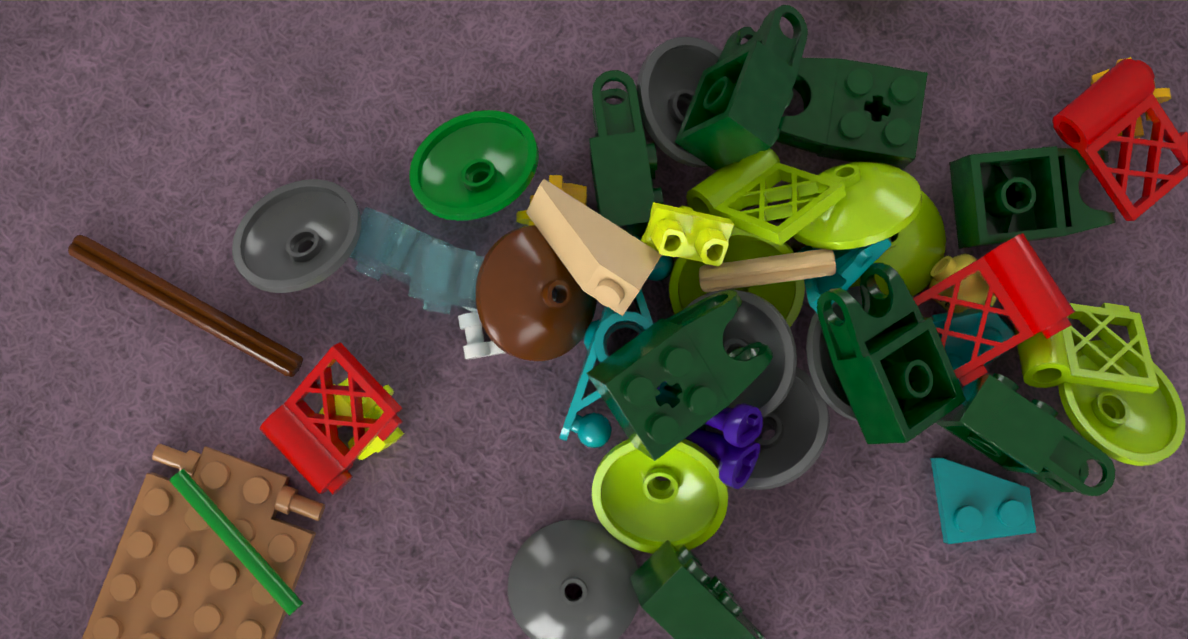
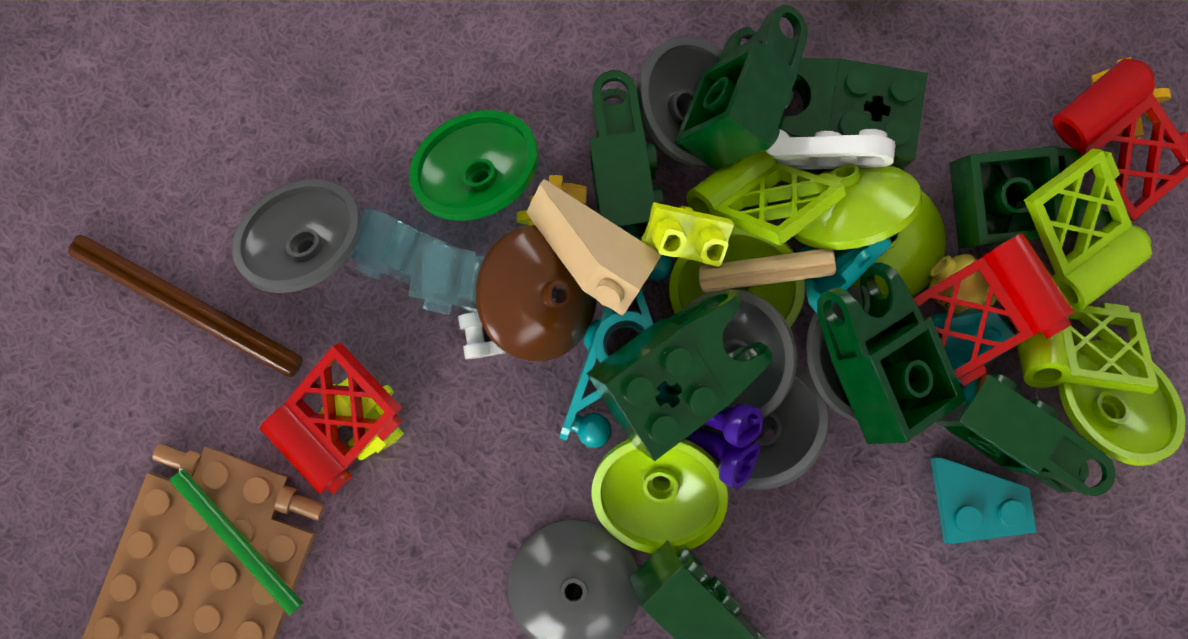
(833, 150): none -> white plate
(1098, 259): none -> lime piece

